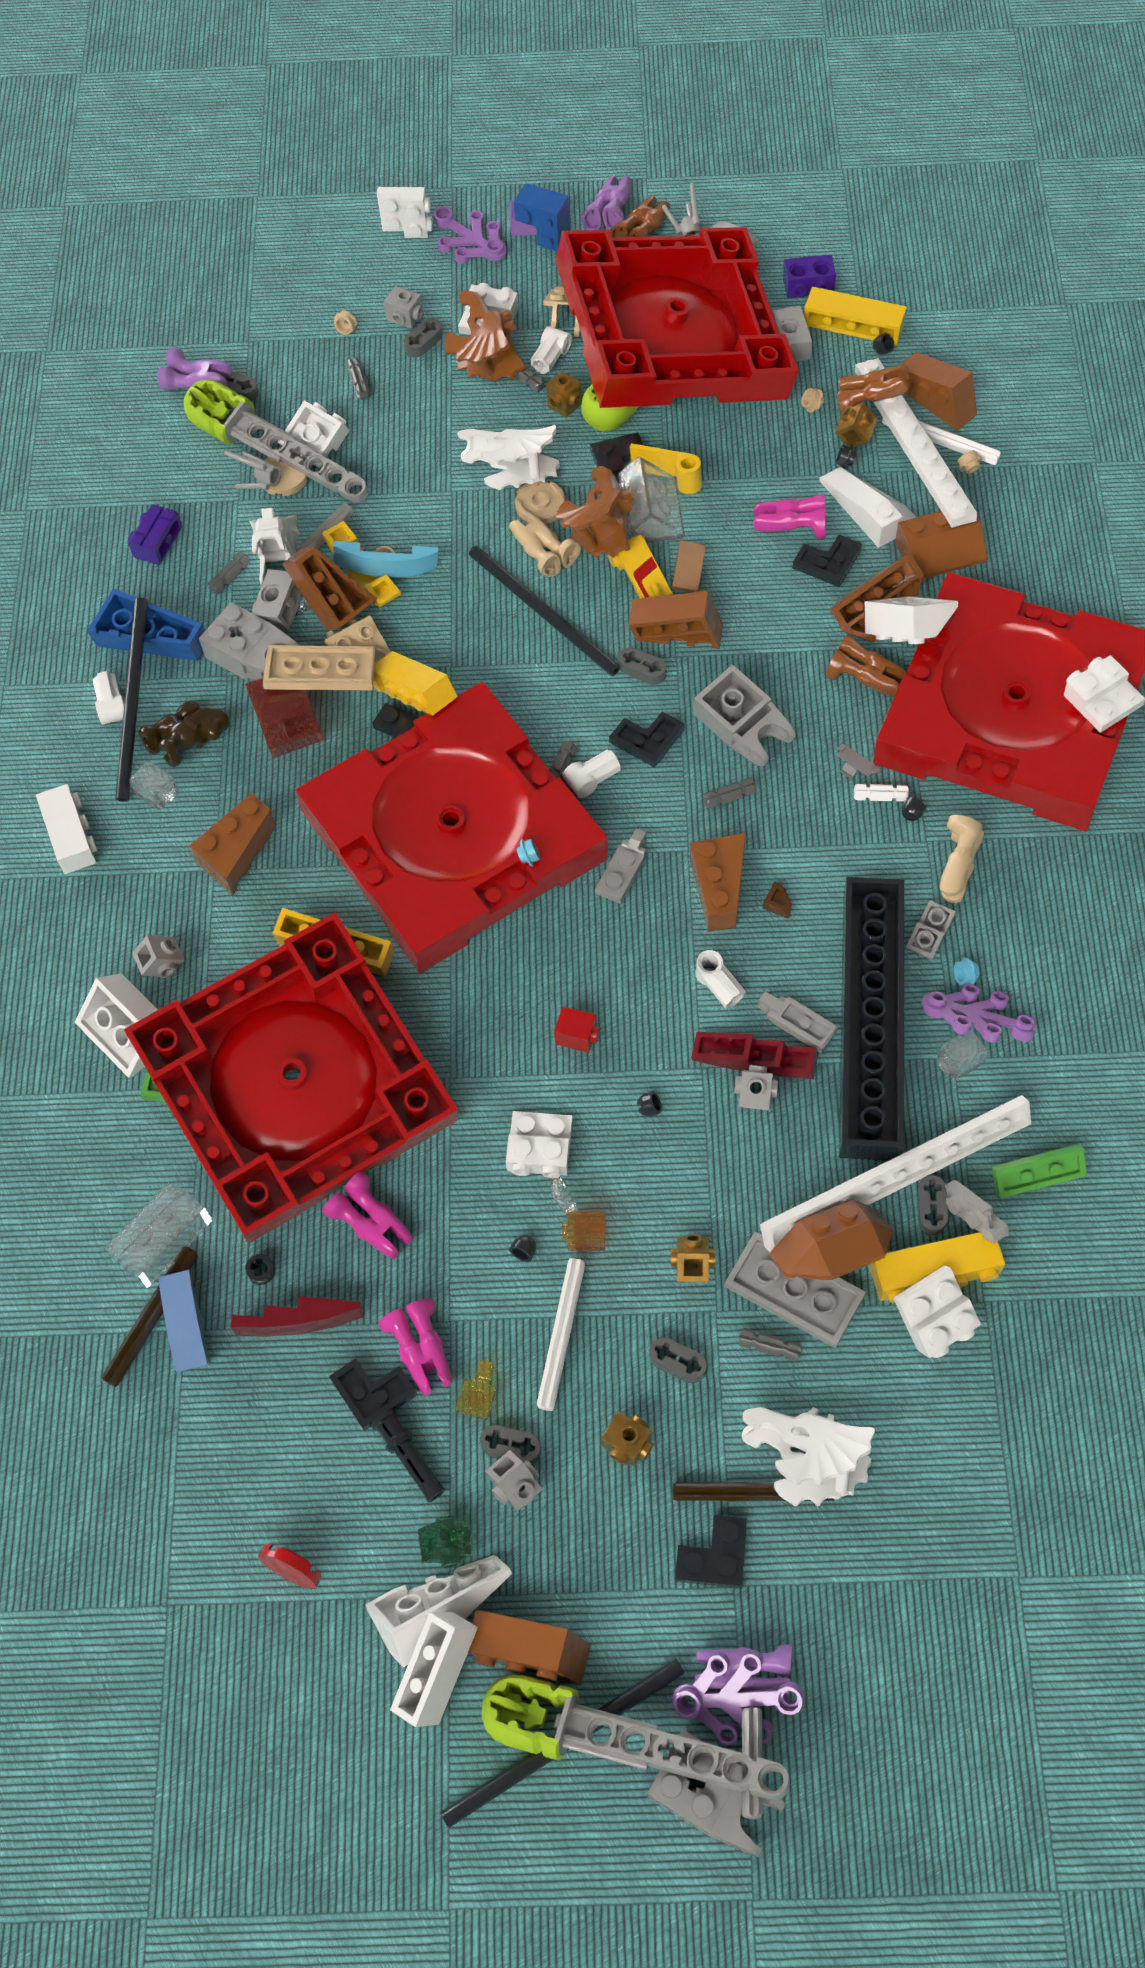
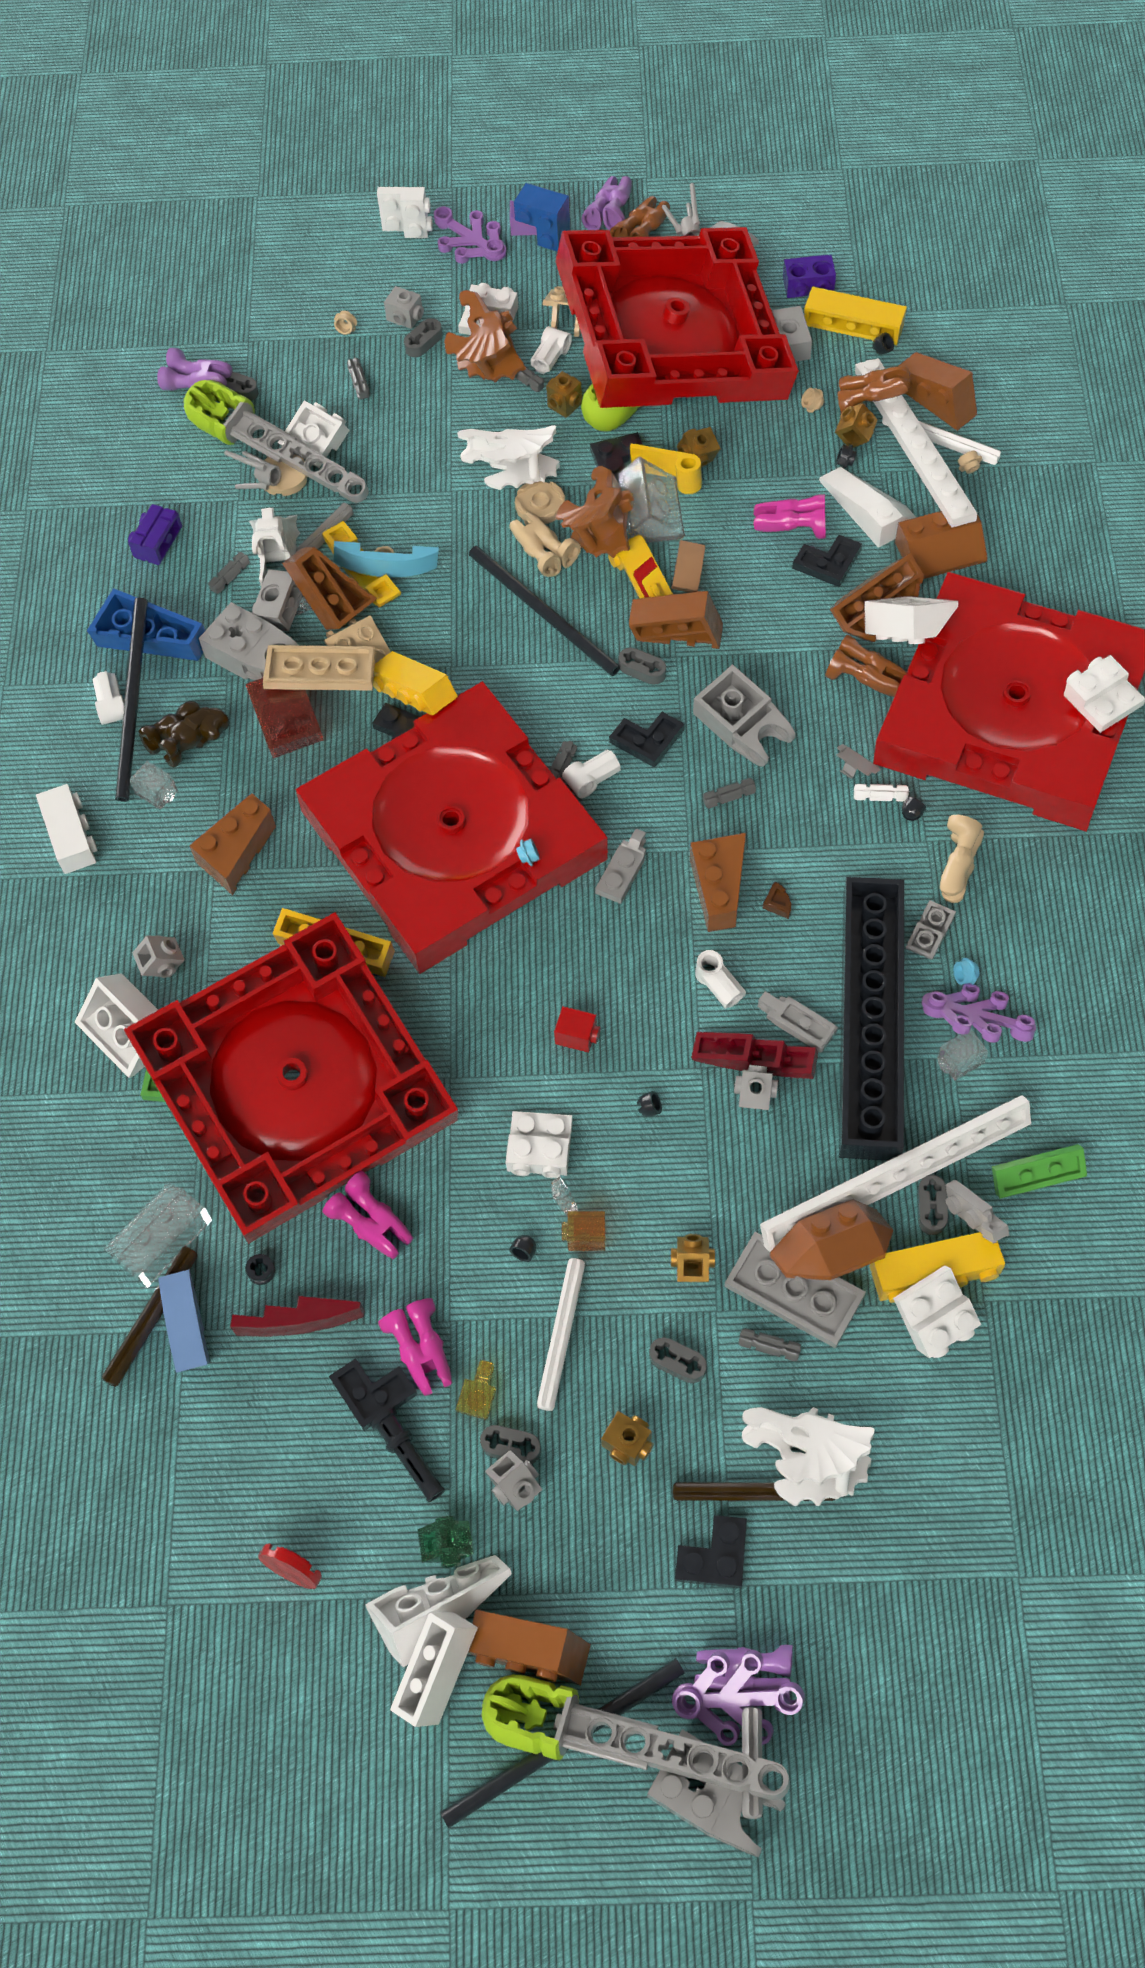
(700, 443): none -> pearl gold brick

